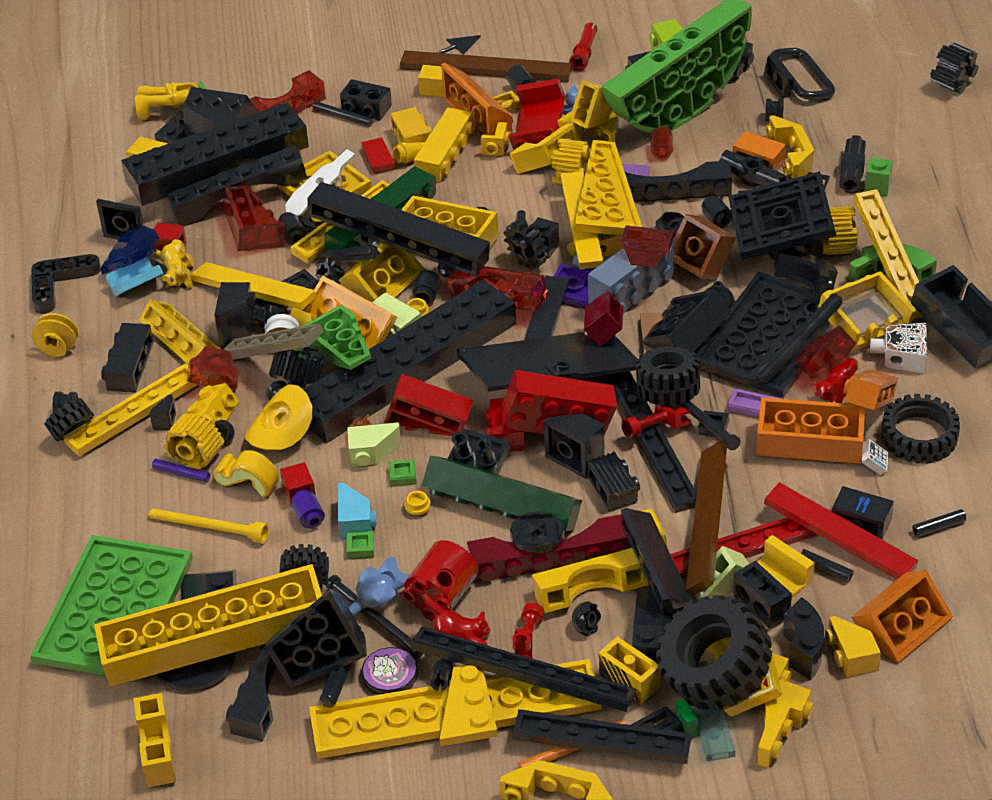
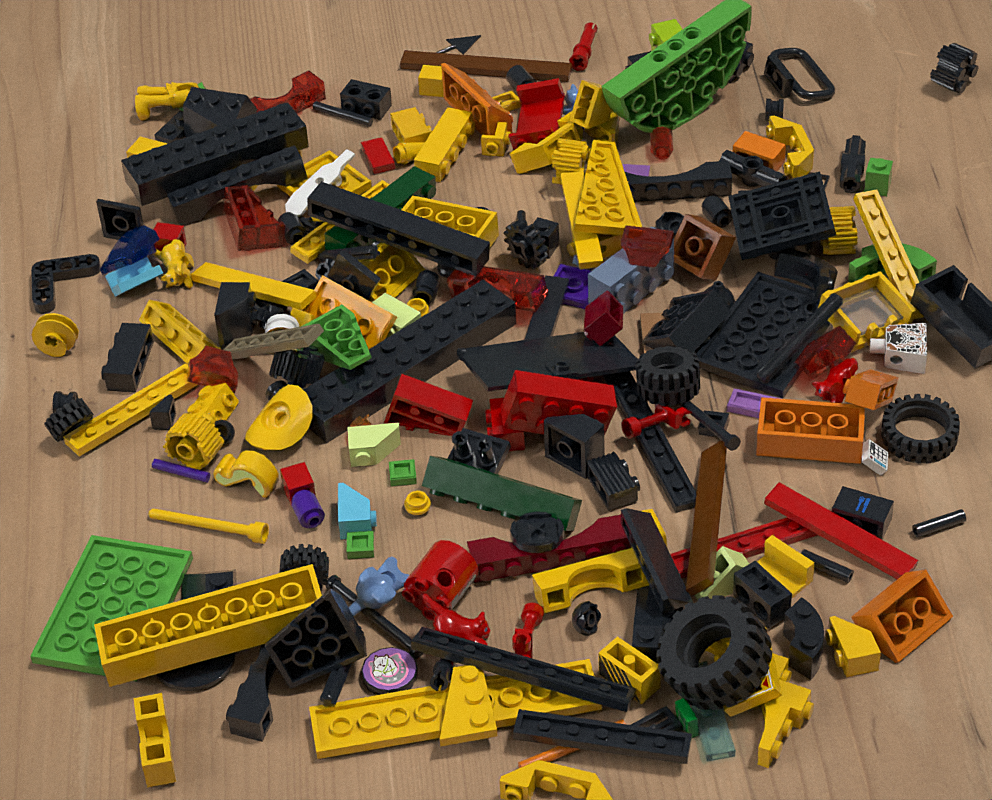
(353, 275): none -> black plate

